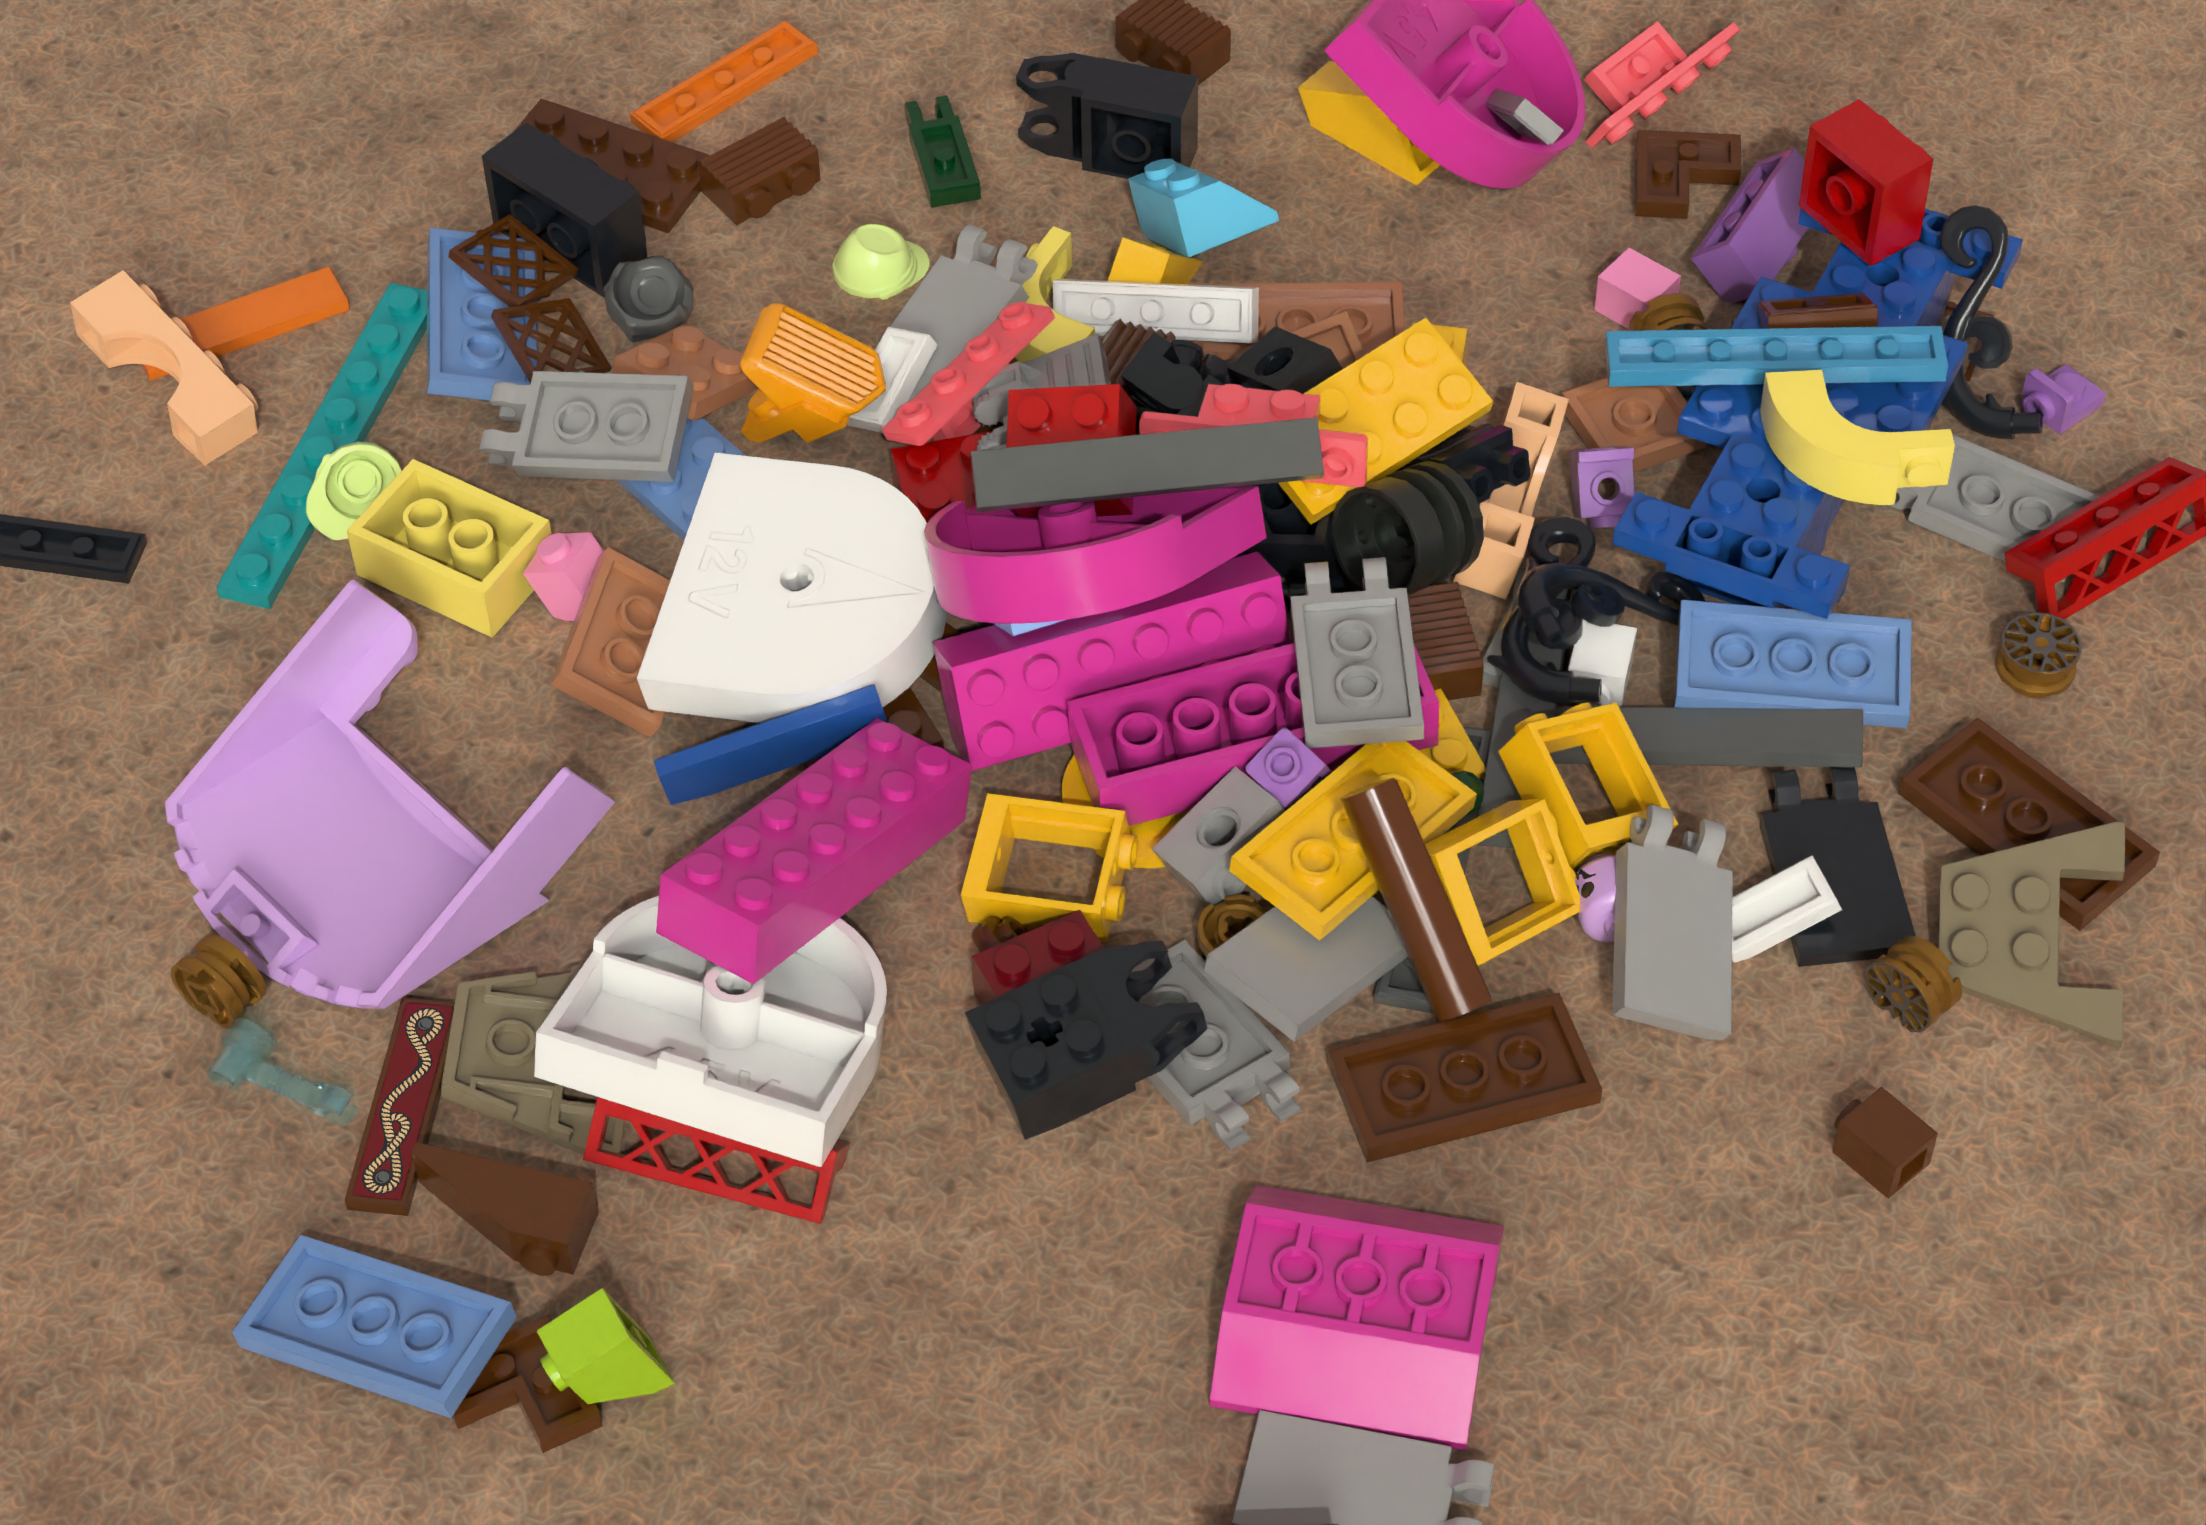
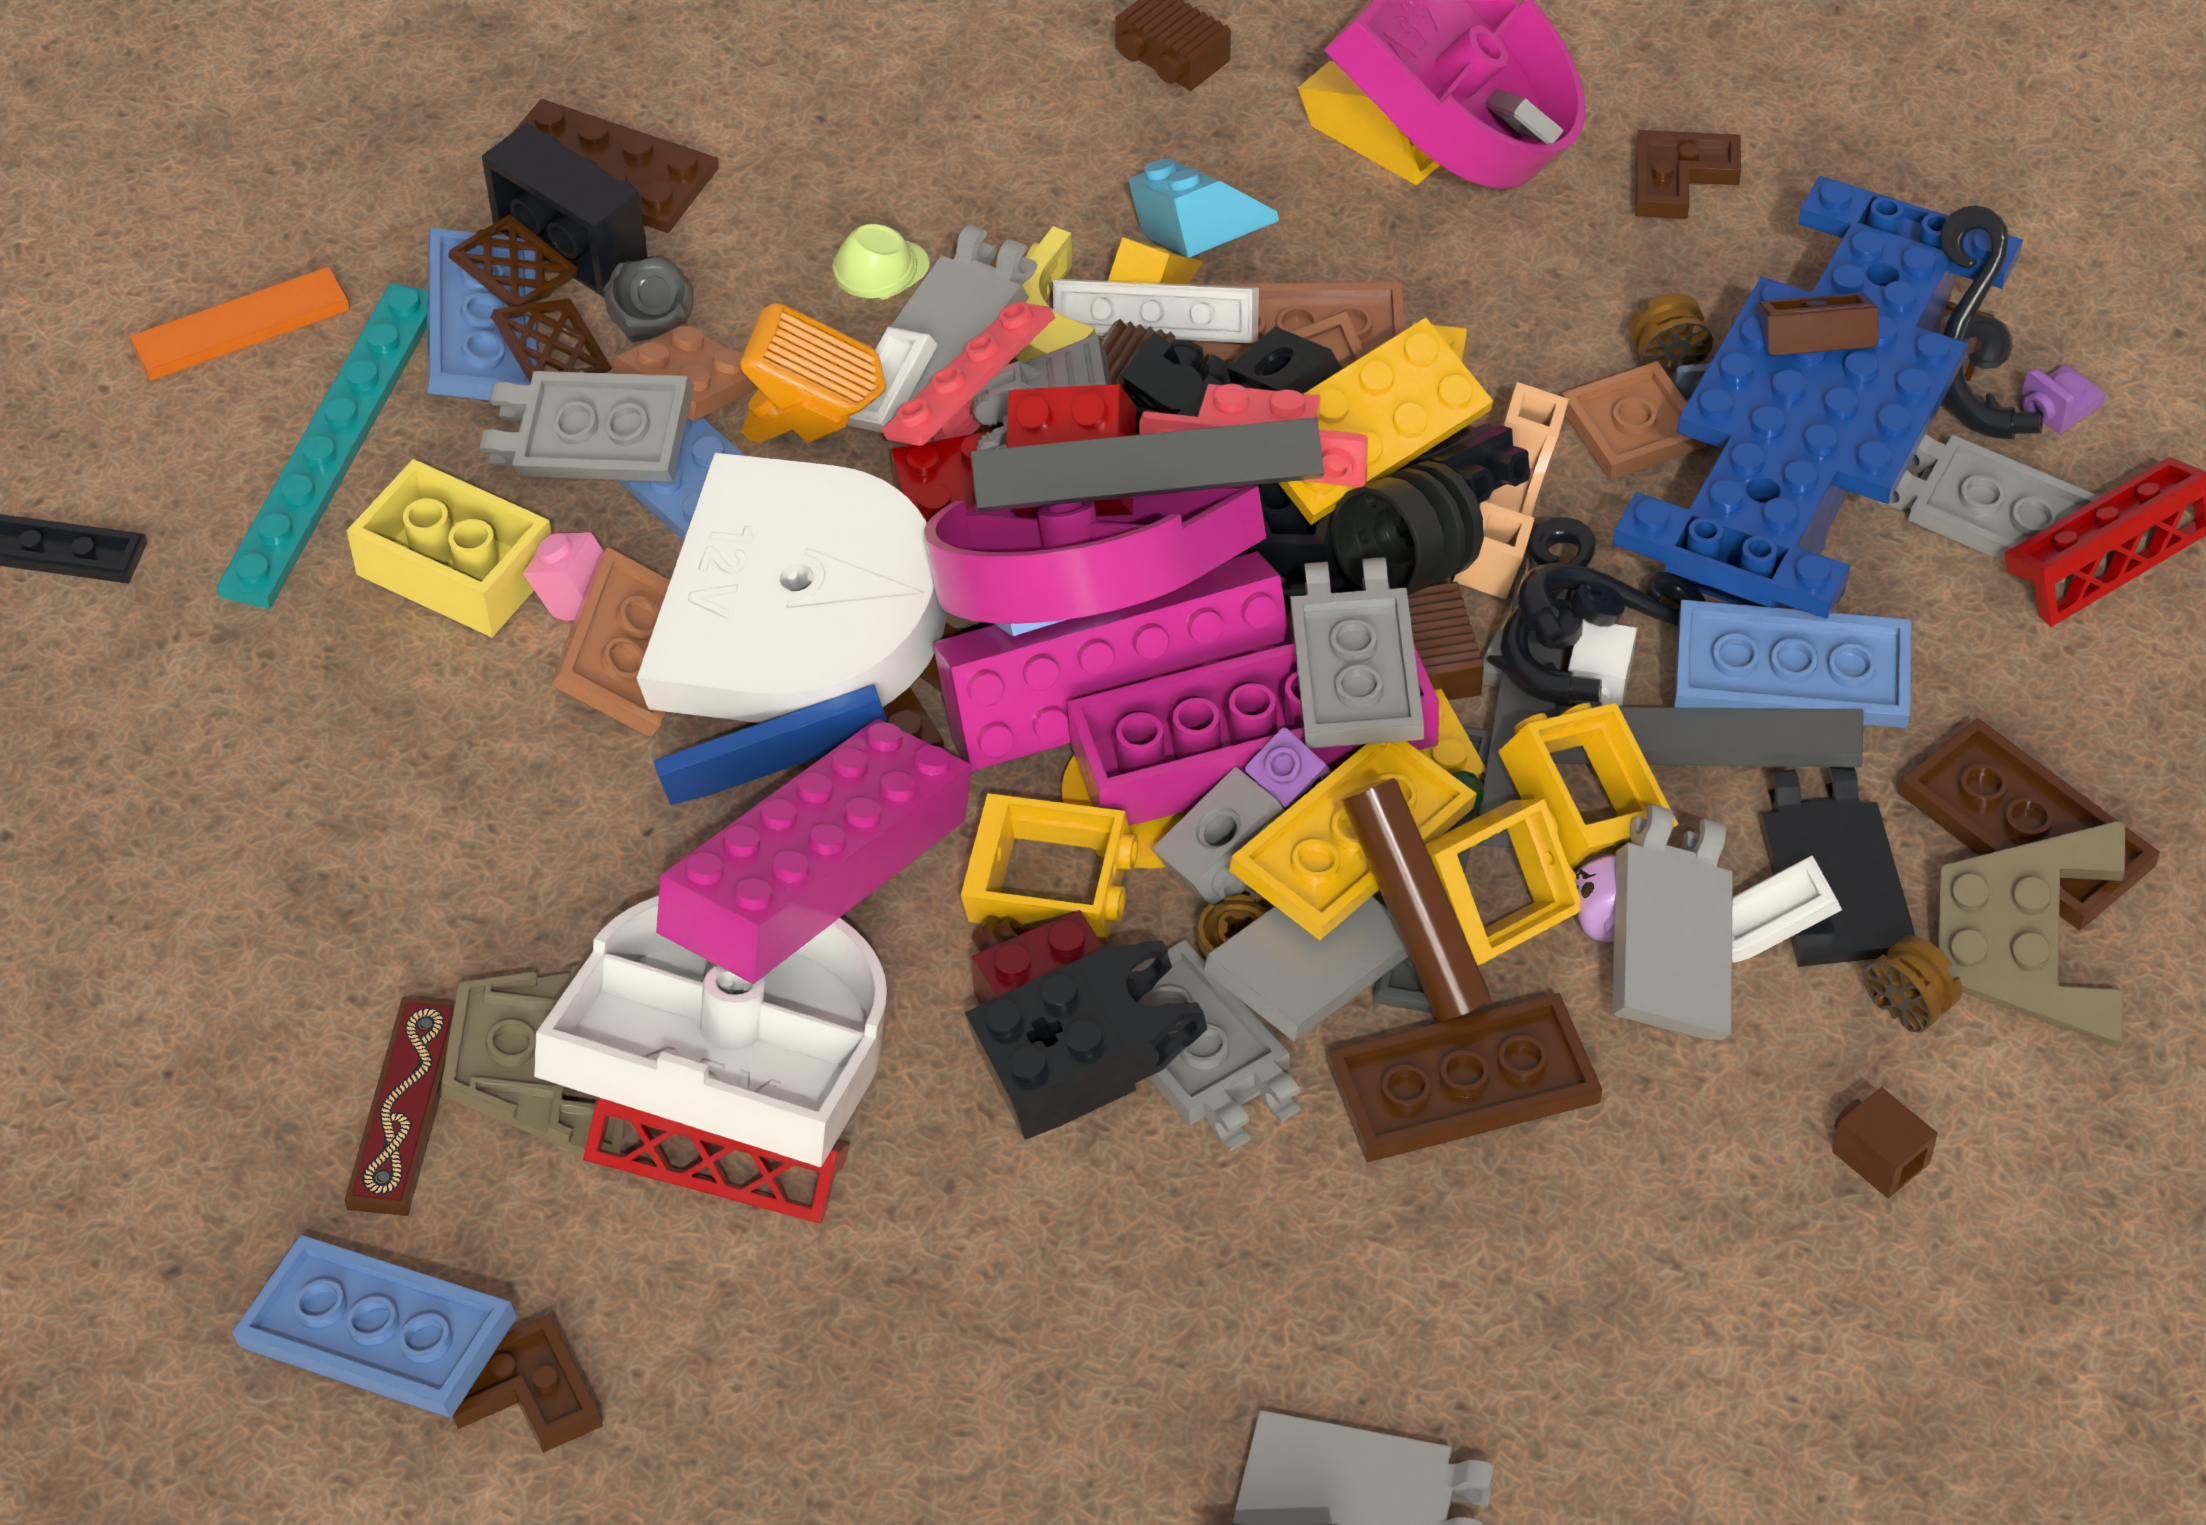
(129, 327): light nougat arch -> none
(218, 980): pearl gold wheel -> none
(245, 1058): clear light blue brick -> none
(335, 848): lavender windscreen -> none
(348, 485): yellowish green hat -> none
(522, 1210): reddish brown slope -> none
(602, 1352): lime slope -> none
(724, 82): orange tile -> none
(760, 171): reddish brown brick -> none
(942, 155): dark green hinge -> none
(1111, 113): black brick -> none
(1356, 1315): dark pink slope -> none
(1588, 469): medium lavender brick -> none
(1631, 284): bright pink brick -> none
(1643, 71): coral bracket -> none
(1748, 354): dark azure plate -> none
(1755, 229): medium lavender brick -> none
(1841, 456): light yellow arch -> none
(1865, 182): red brick -> none
(2038, 655): pearl gold wheel -> none

